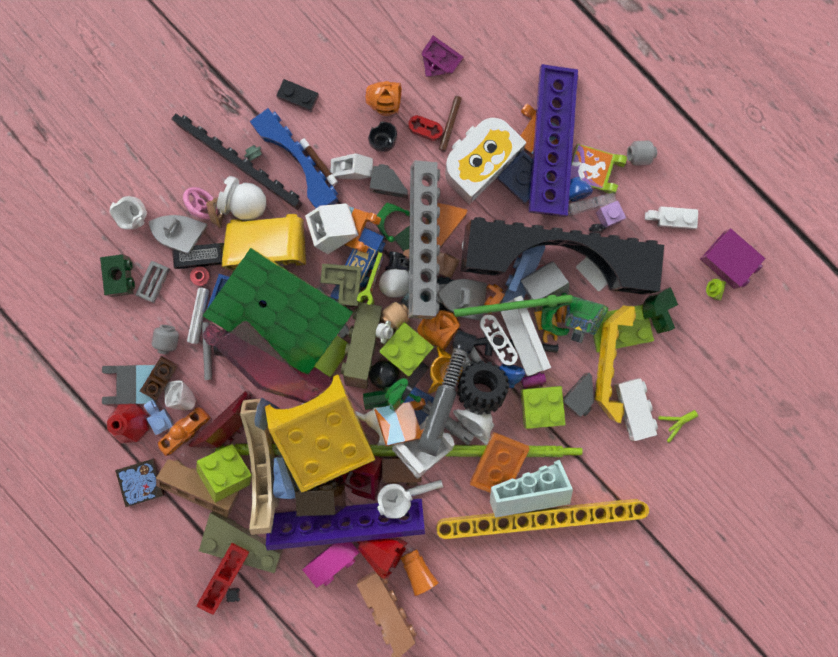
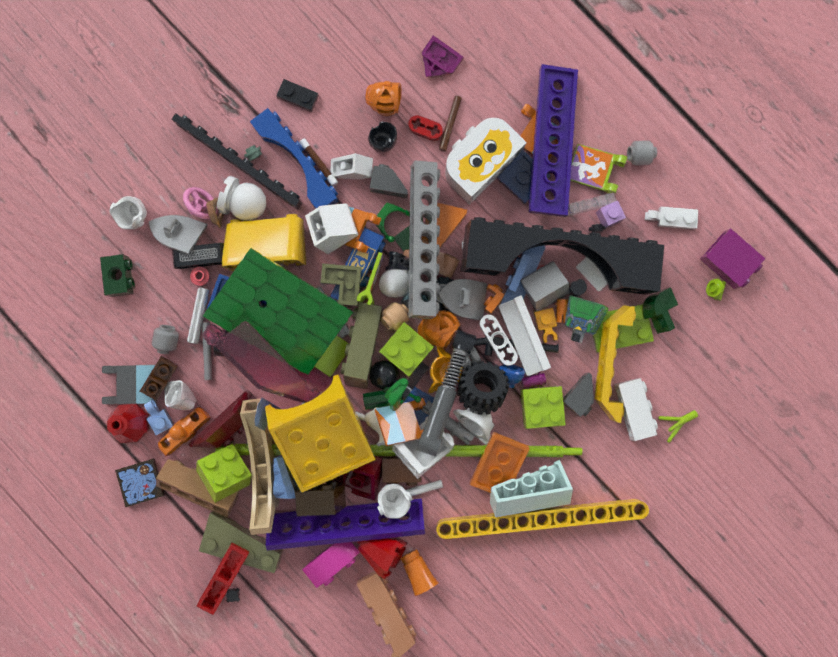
(159, 284): light grey tile -> none
(384, 331): white plate -> none
(546, 319): green helmet -> none
(551, 301): bright green bar -> none
(577, 288): none -> black piece
(579, 189): blue brick -> none

